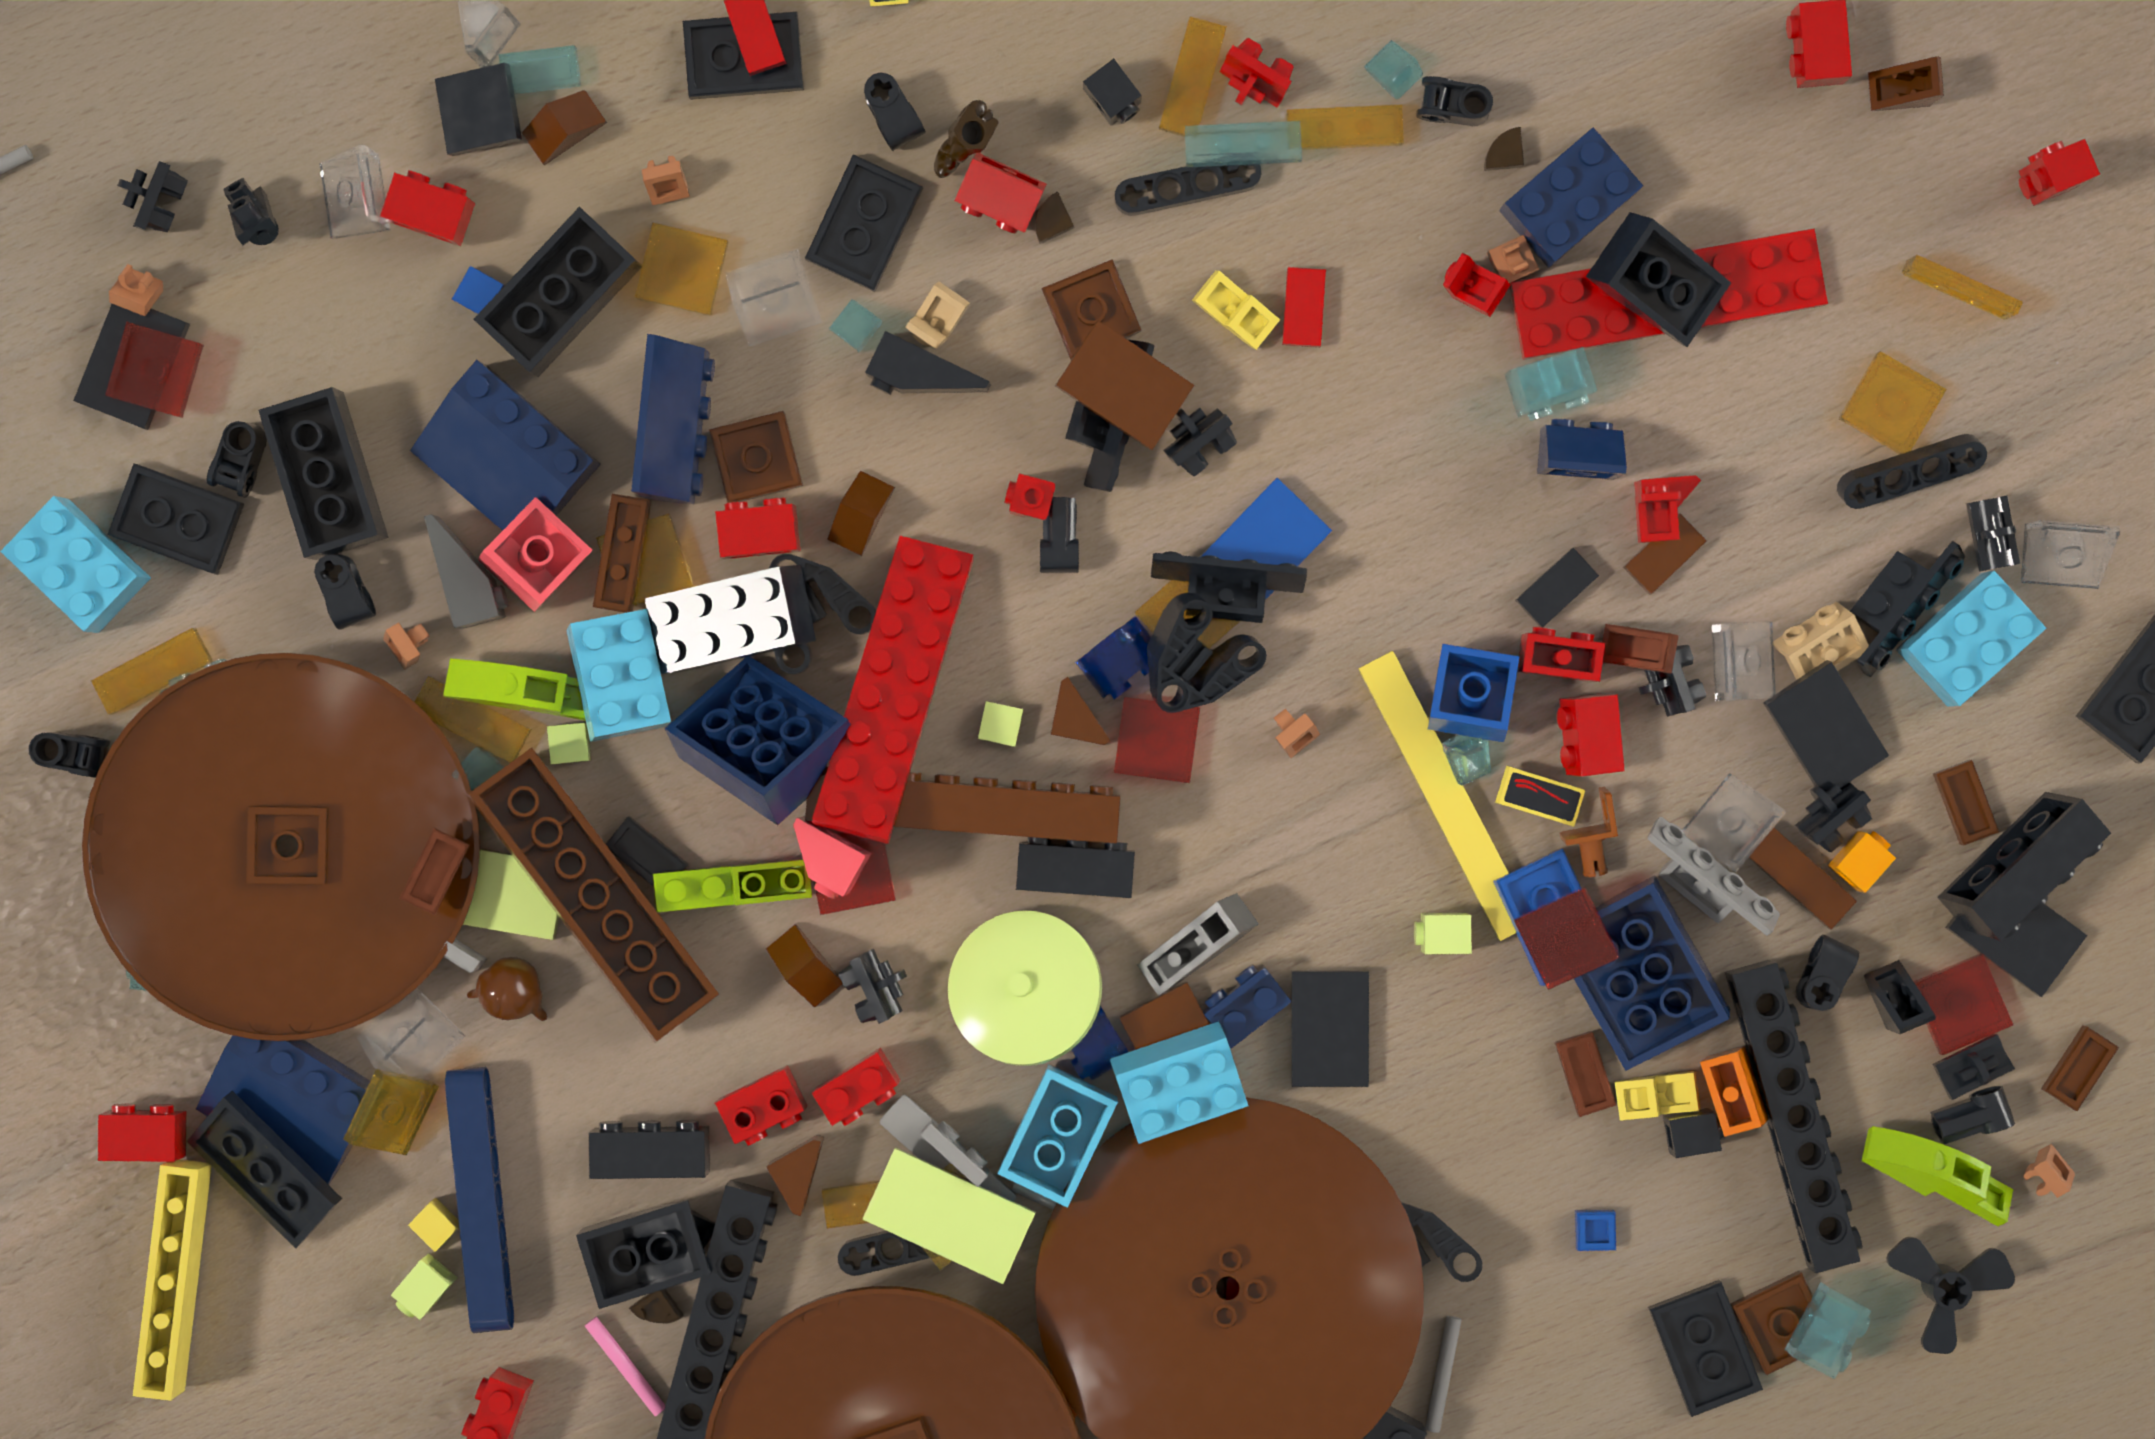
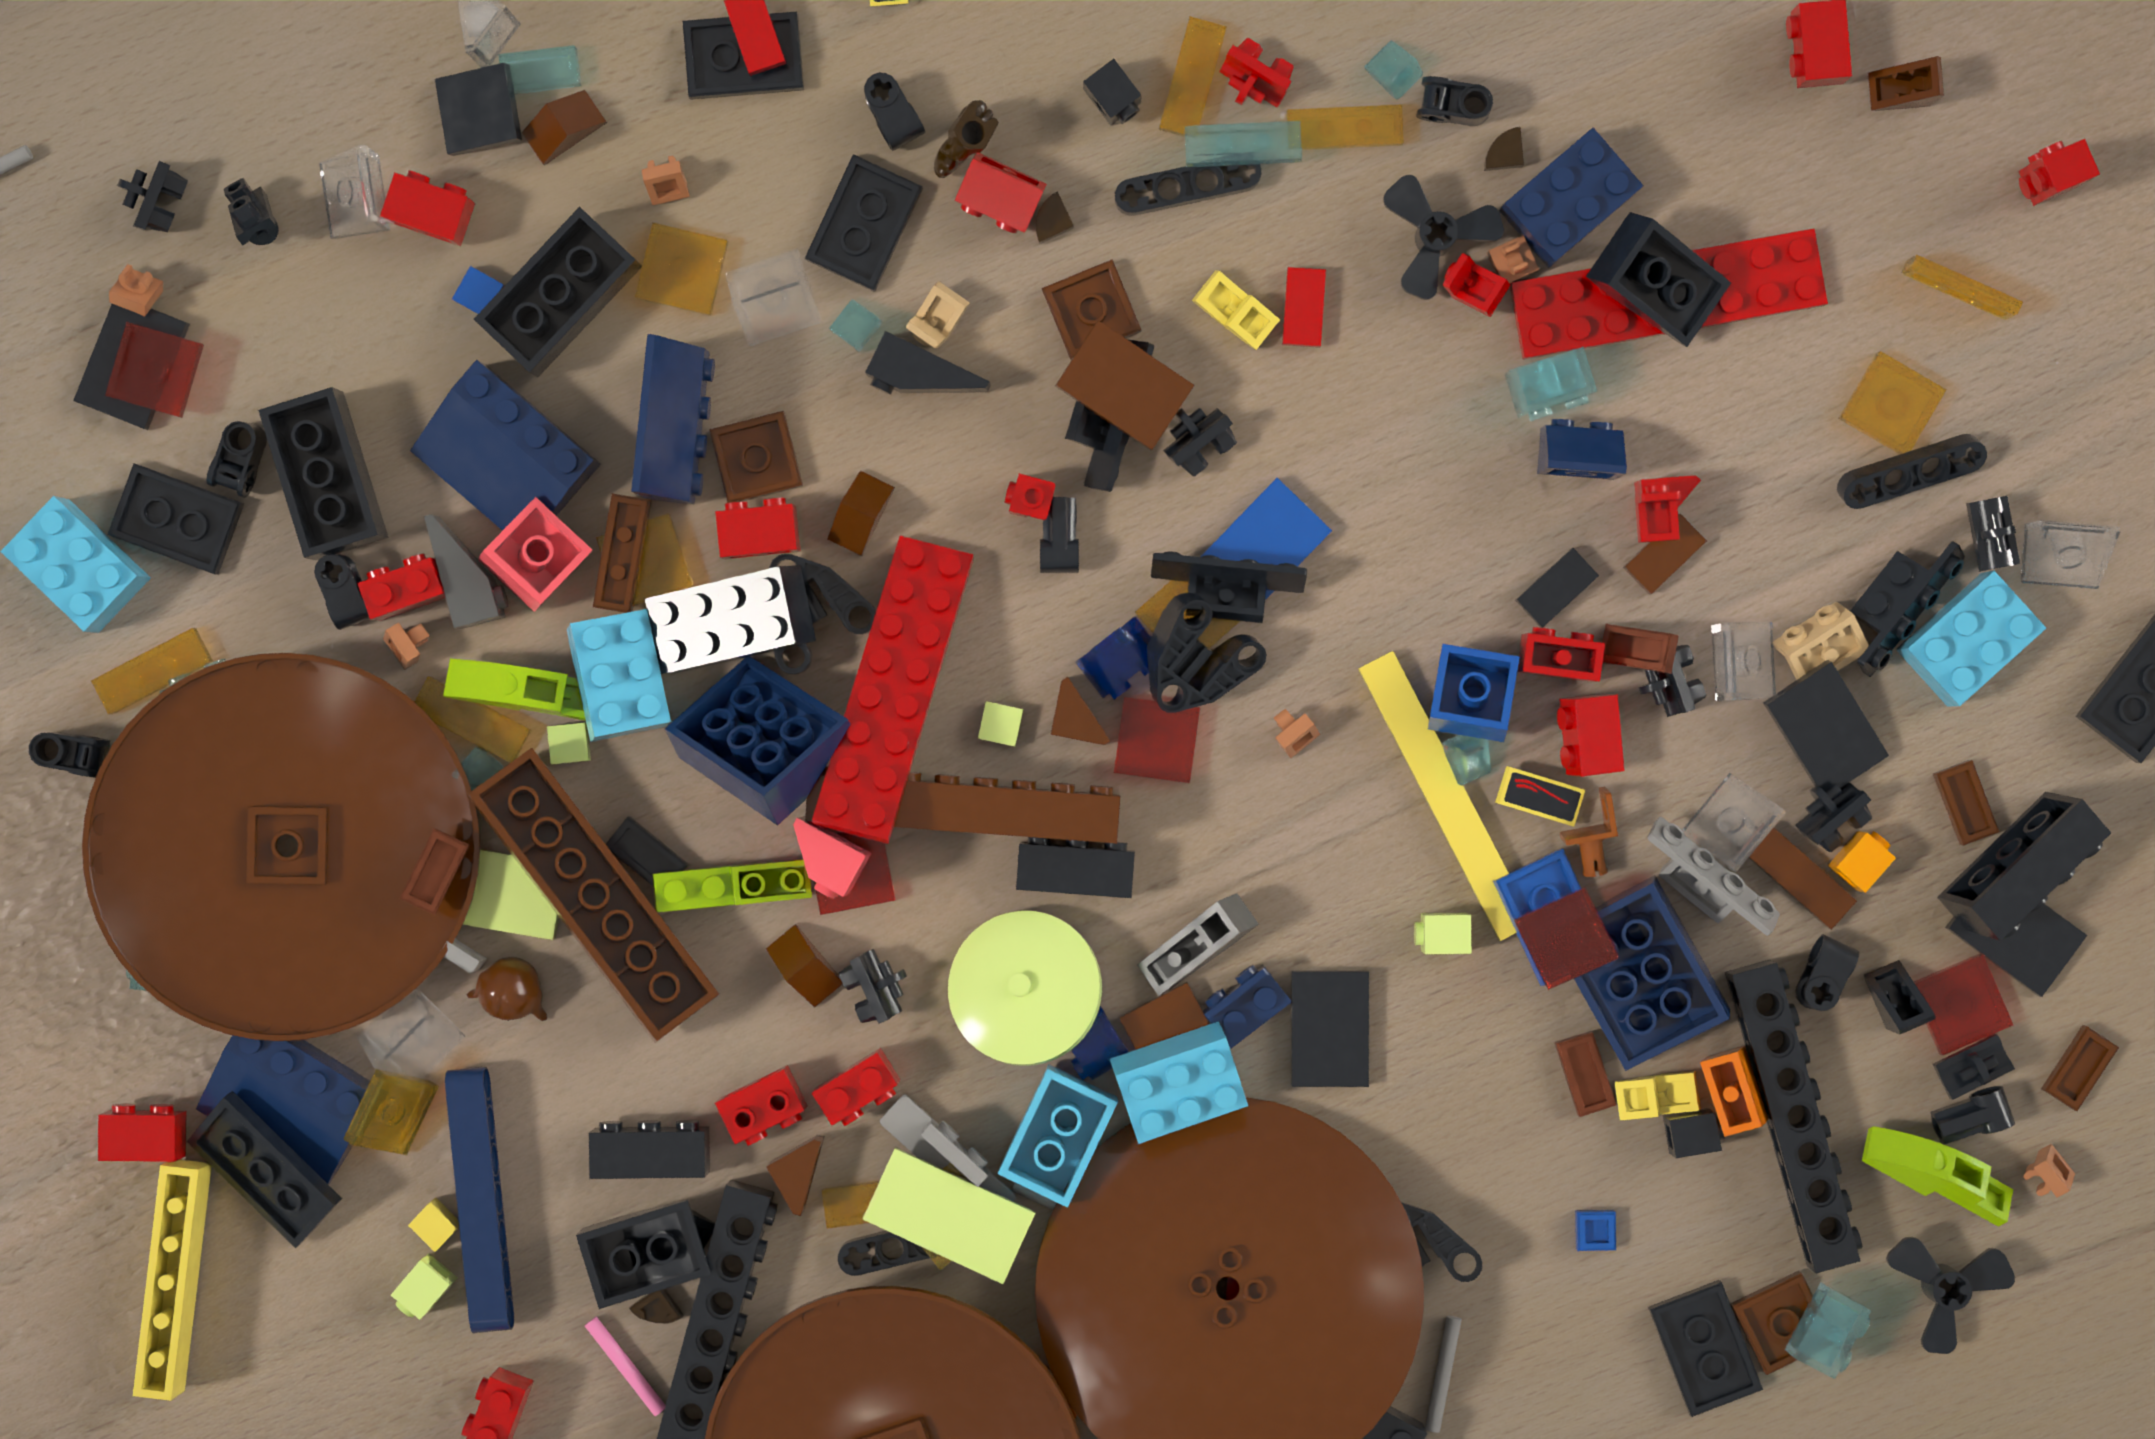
(403, 589): none -> red brick
(1410, 203): none -> black piece

